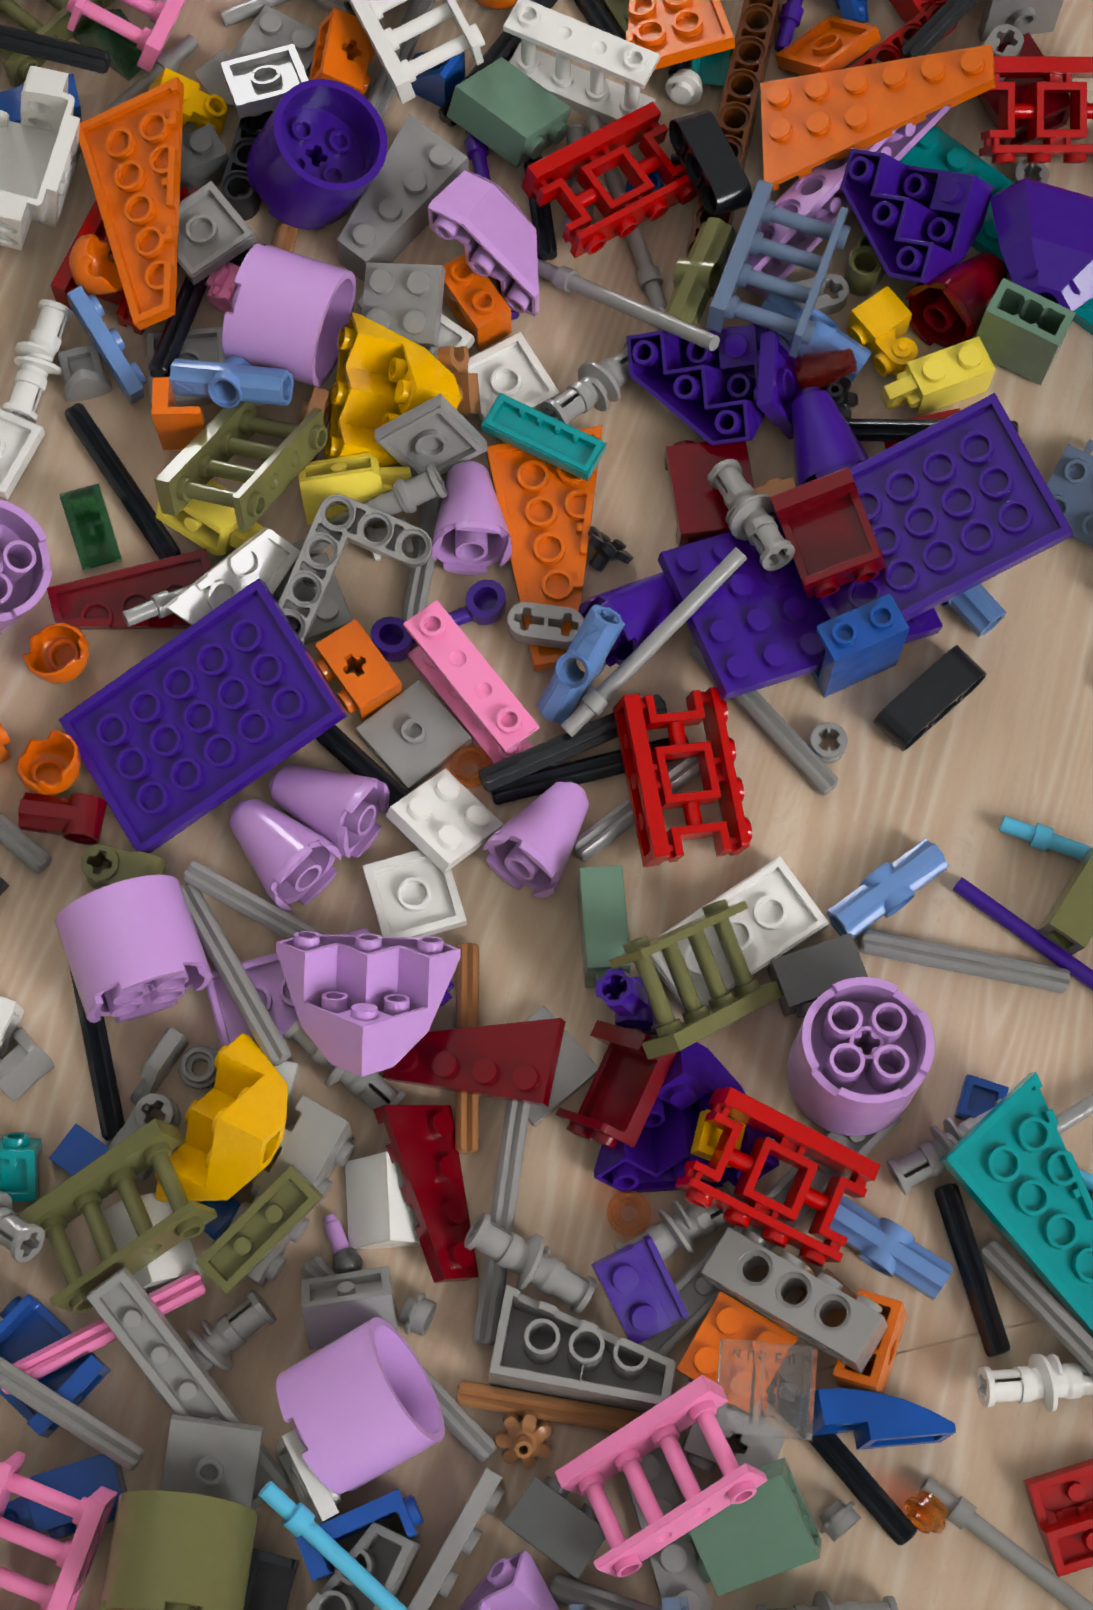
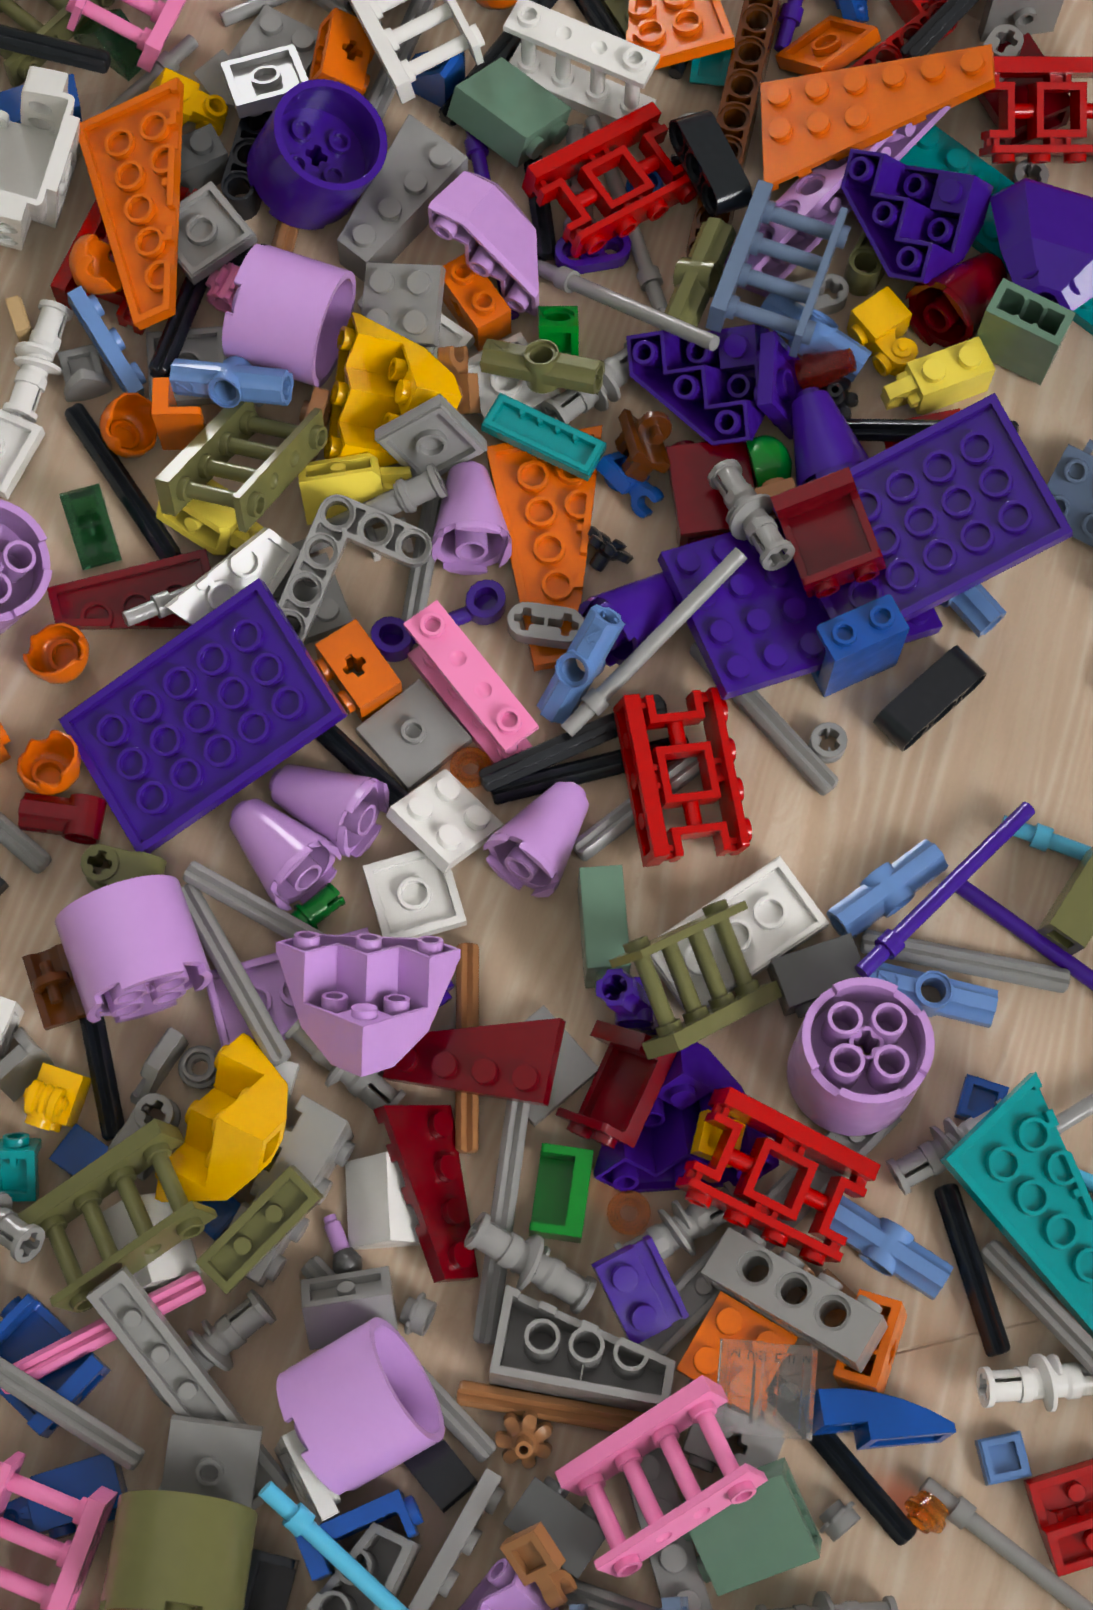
(19, 317): none -> tan tile
(53, 987): none -> reddish brown hips
(55, 1098): none -> yellow brick
(128, 425): none -> orange hair
(319, 906): none -> green pin
(441, 1474): none -> black slope
(539, 1560): none -> medium nougat plate
(542, 366): none -> olive piece
(560, 326): none -> green brick
(561, 1192): none -> green panel
(595, 262): none -> dark purple plate
(611, 468): none -> blue plate
(643, 443): none -> reddish brown hips
(684, 87): white plate -> none
(769, 458): none -> green hair
(891, 942): none -> dark purple bar
(958, 999): none -> medium blue piece
(1003, 1458): none -> medium blue tile

